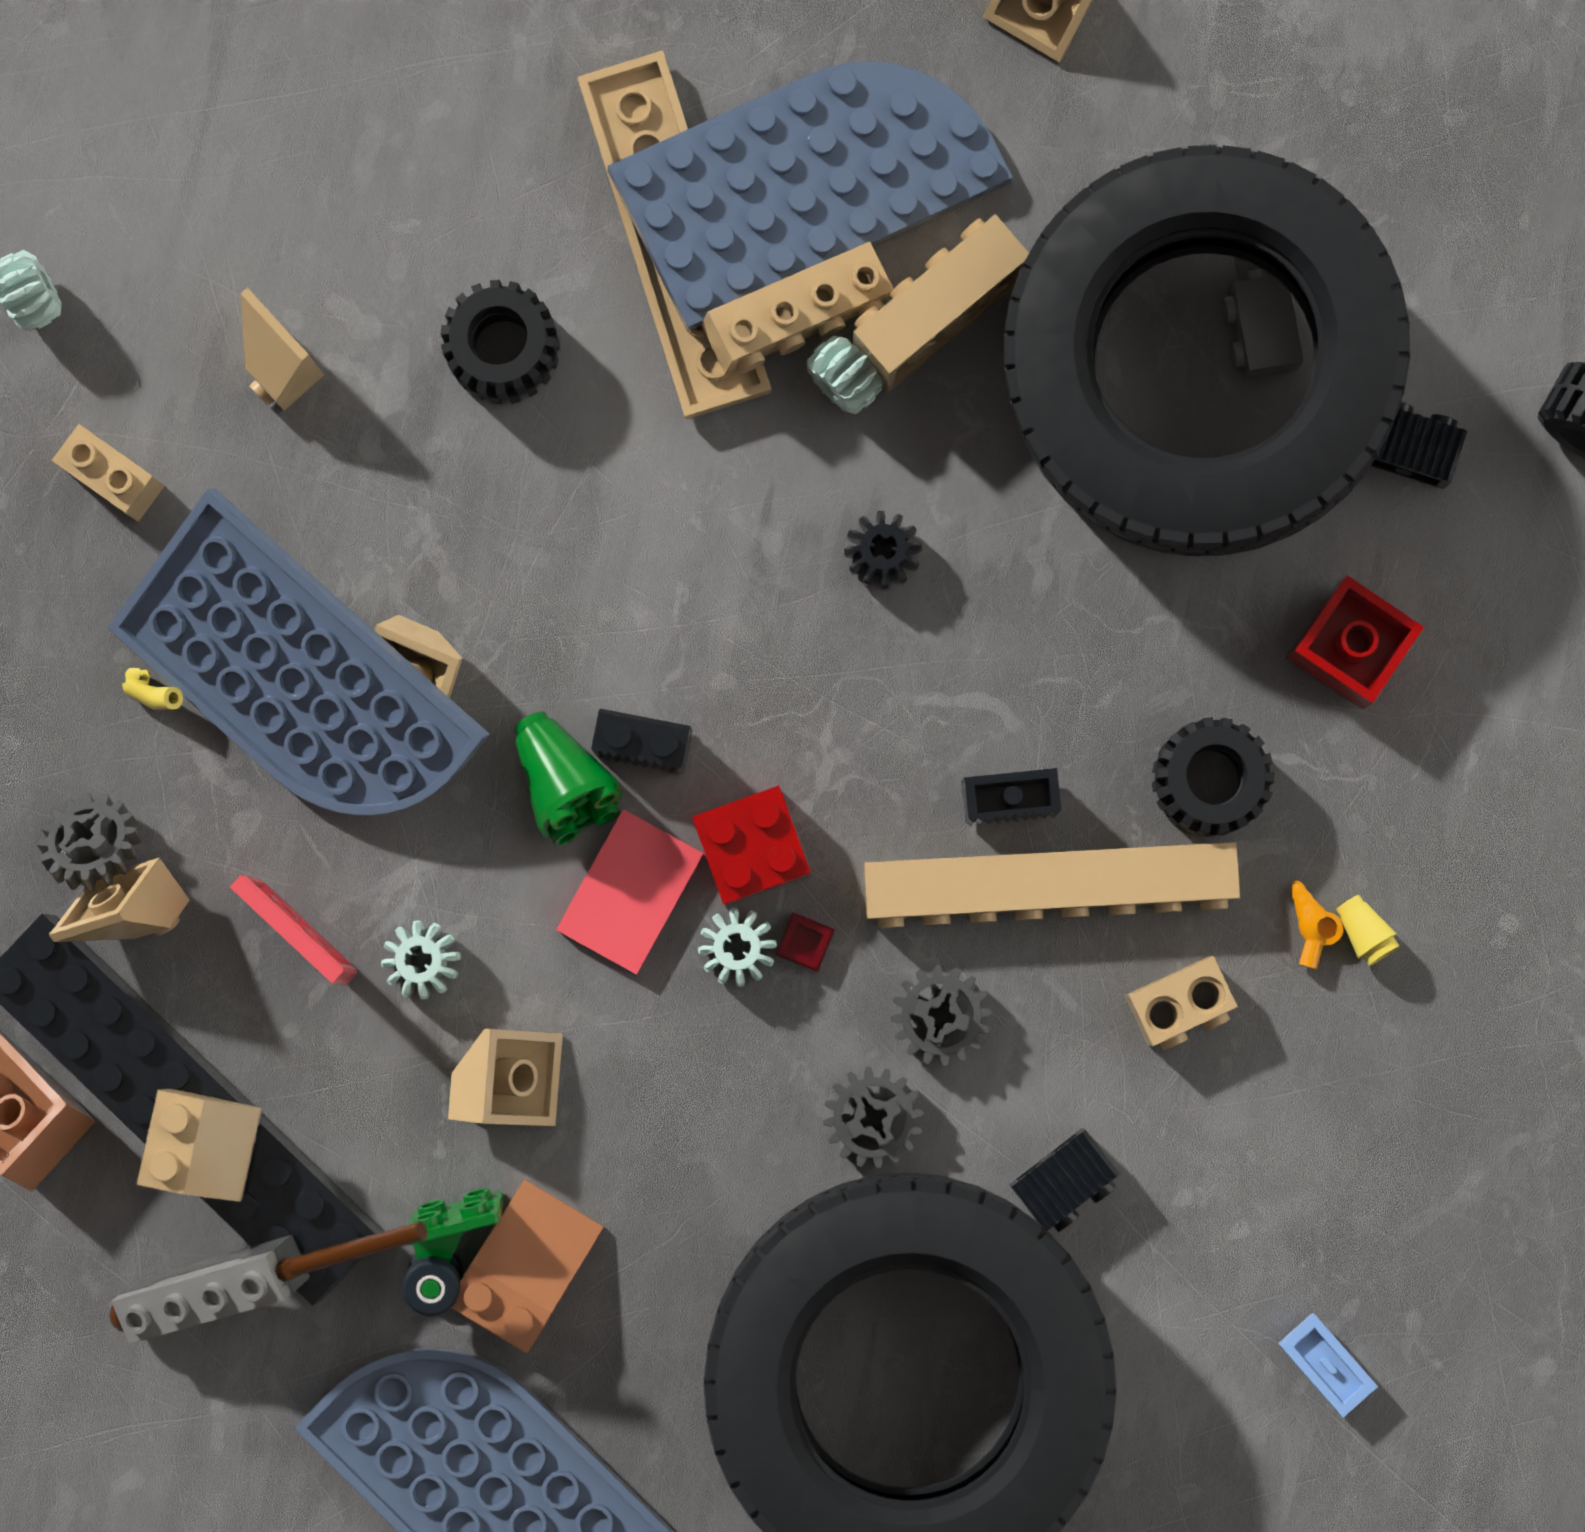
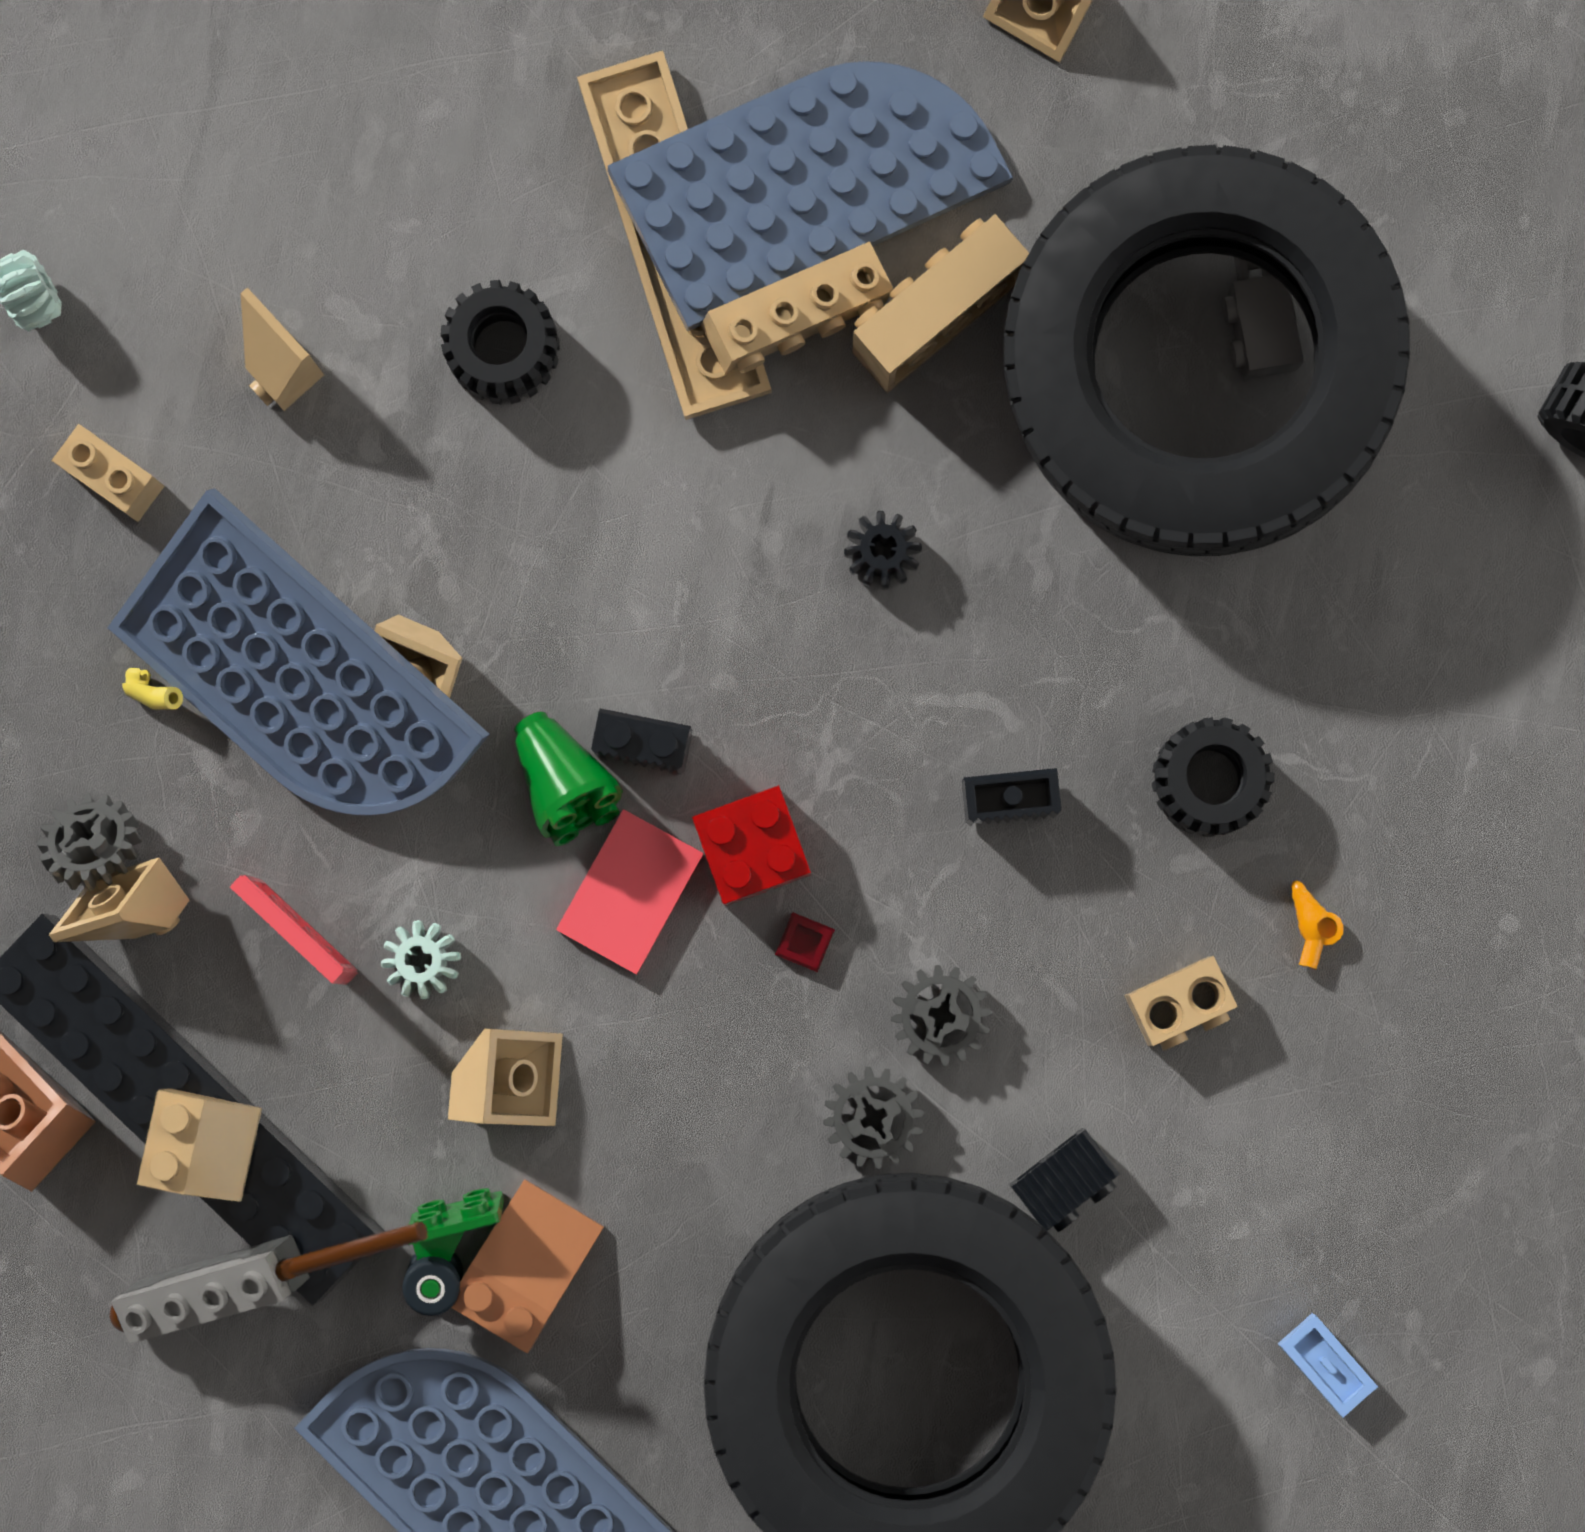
(747, 935): light aqua gear -> none
(844, 374): light aqua gear -> none
(1051, 882): tan brick -> none
(1355, 642): red brick -> none
(1367, 931): light yellow cone -> none
(1422, 447): black brick -> none

